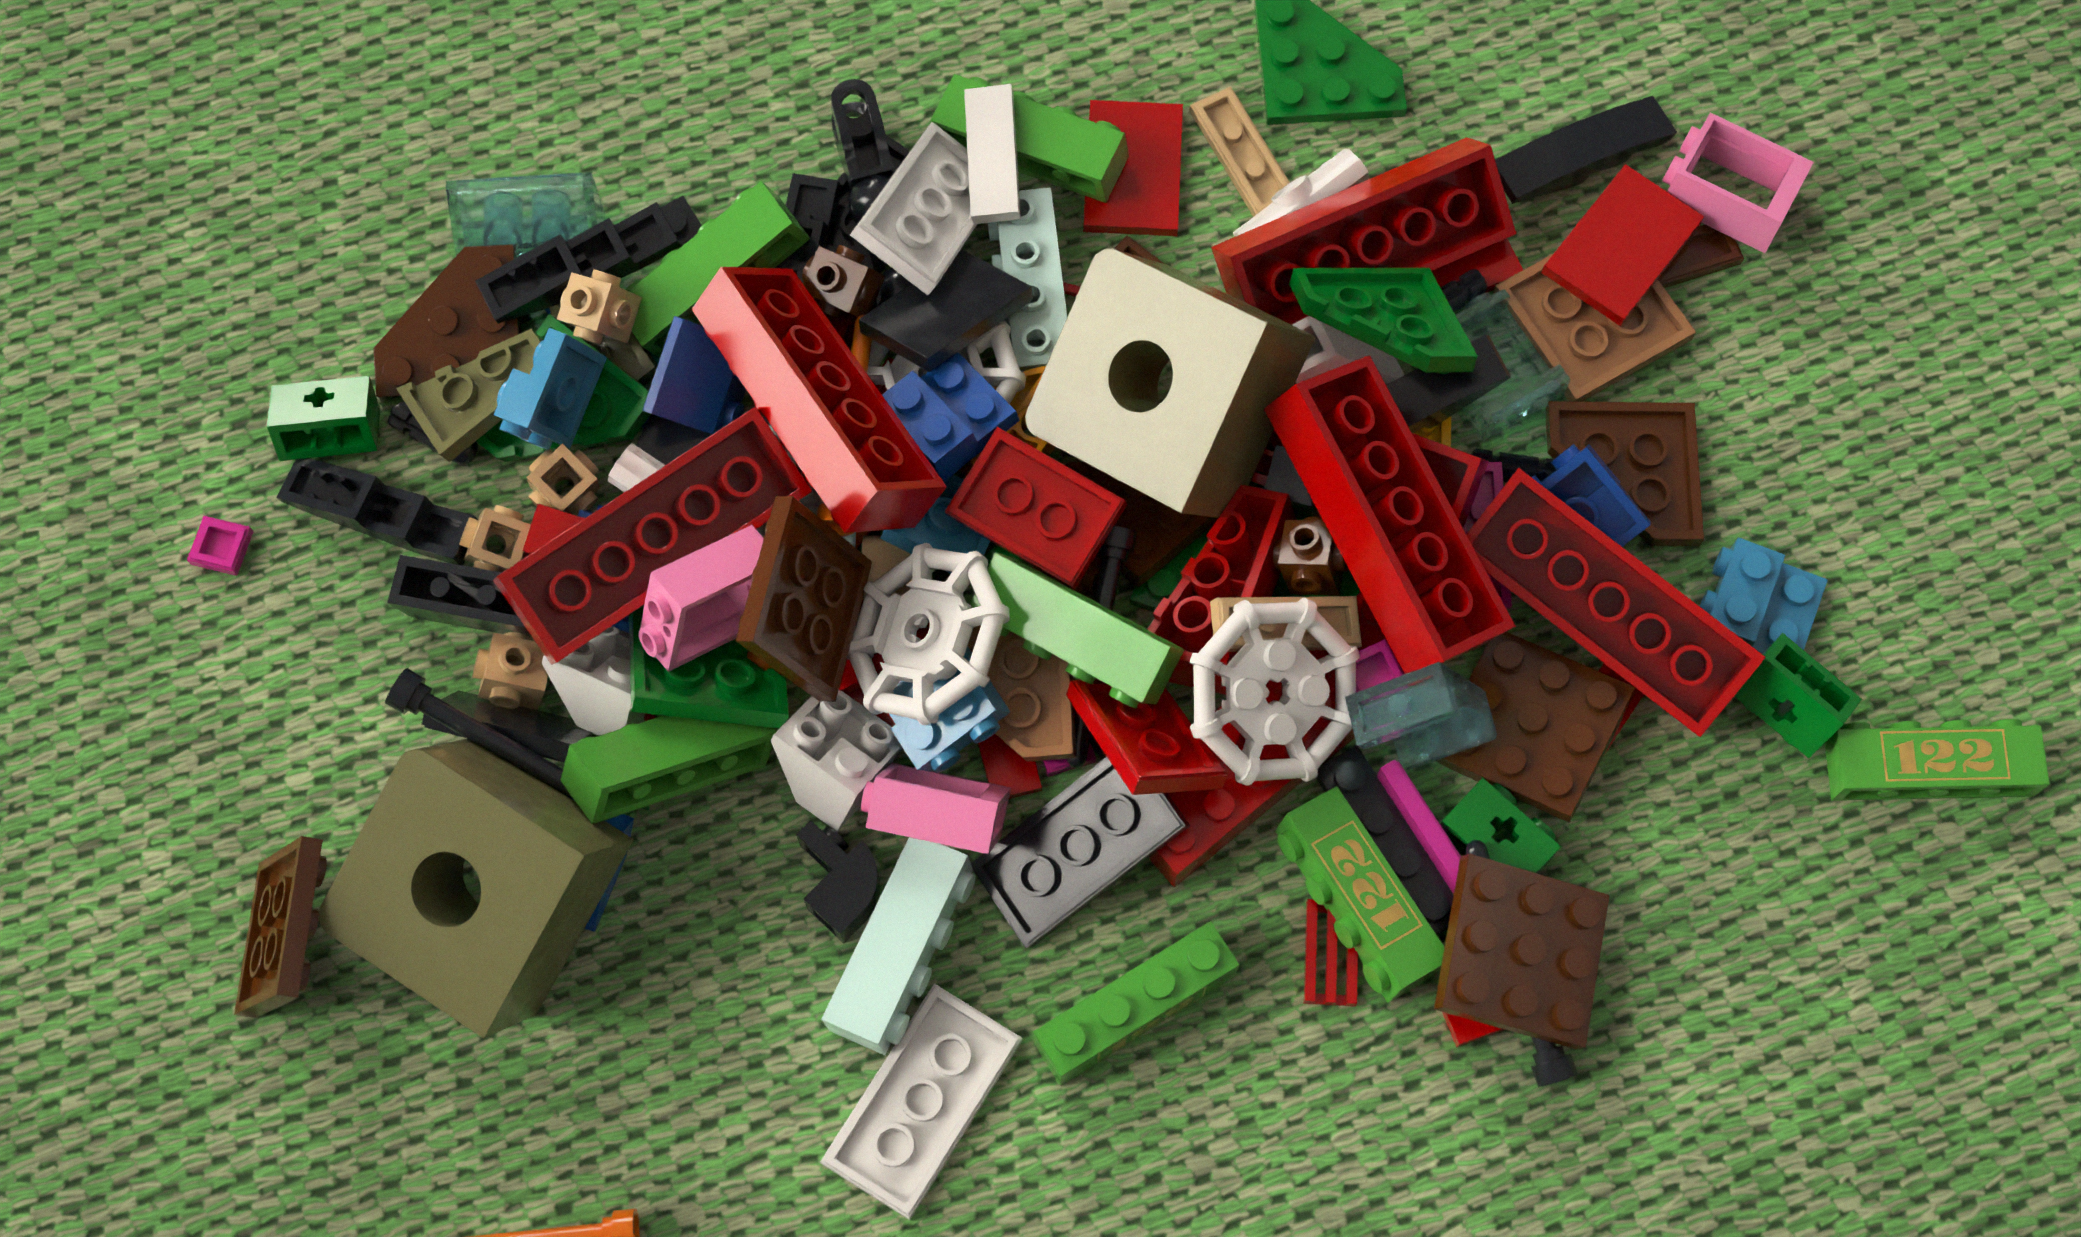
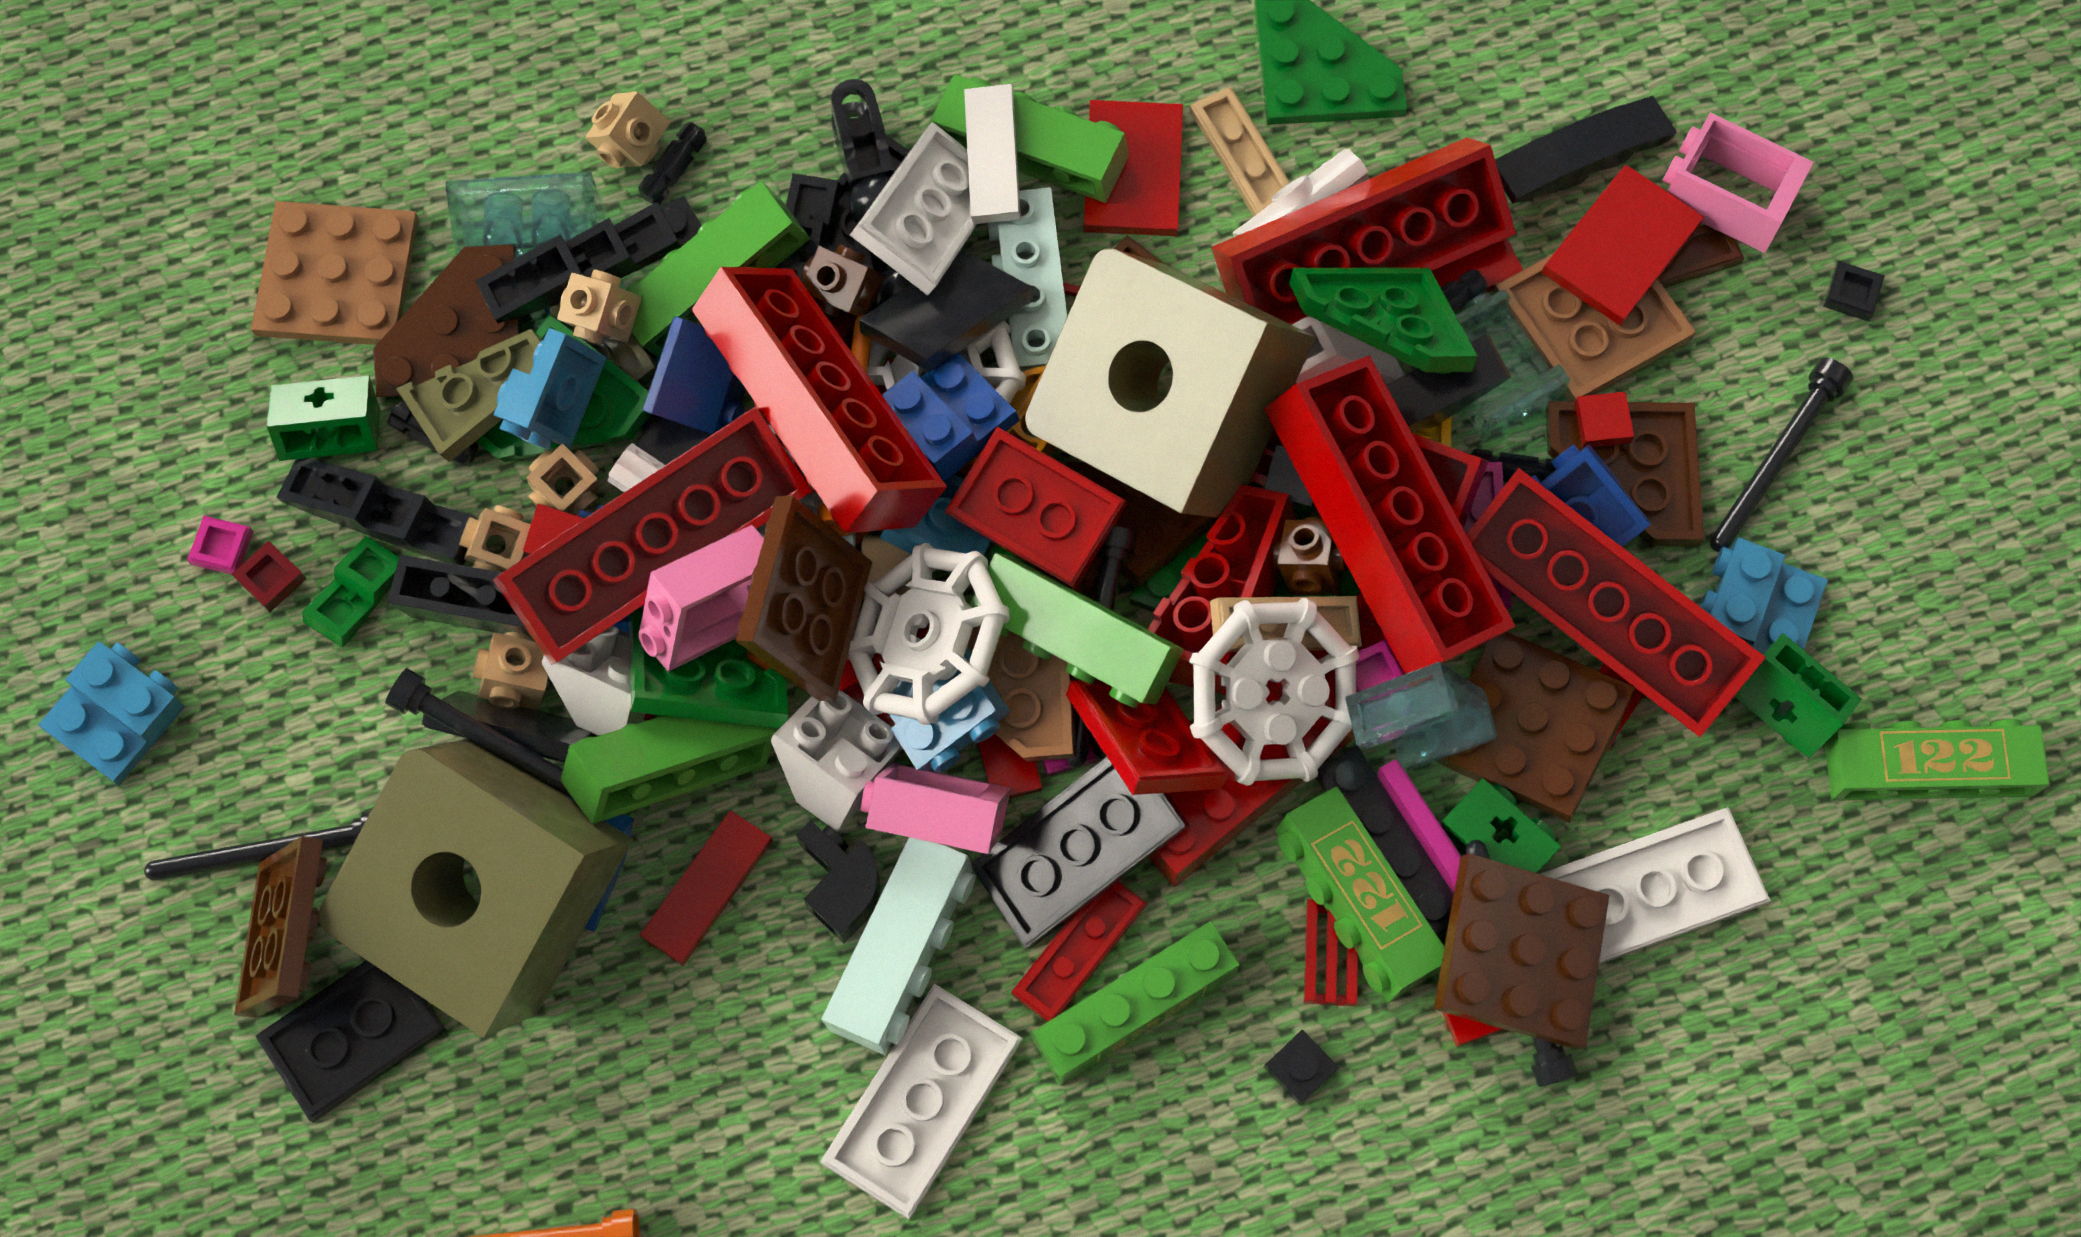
(112, 711): none -> dark azure plate
(248, 852): none -> black piece
(269, 576): none -> dark red plate
(334, 272): none -> medium nougat plate
(347, 1037): none -> black tile
(350, 598): none -> green slope
(627, 130): none -> tan brick
(672, 163): none -> black axle
(706, 888): none -> red tile
(1078, 952): none -> red tile
(1301, 1067): none -> black plate
(1604, 419): none -> red tile
(1670, 882): none -> white tile
(1827, 381): none -> black piece
(1853, 291): none -> black tile

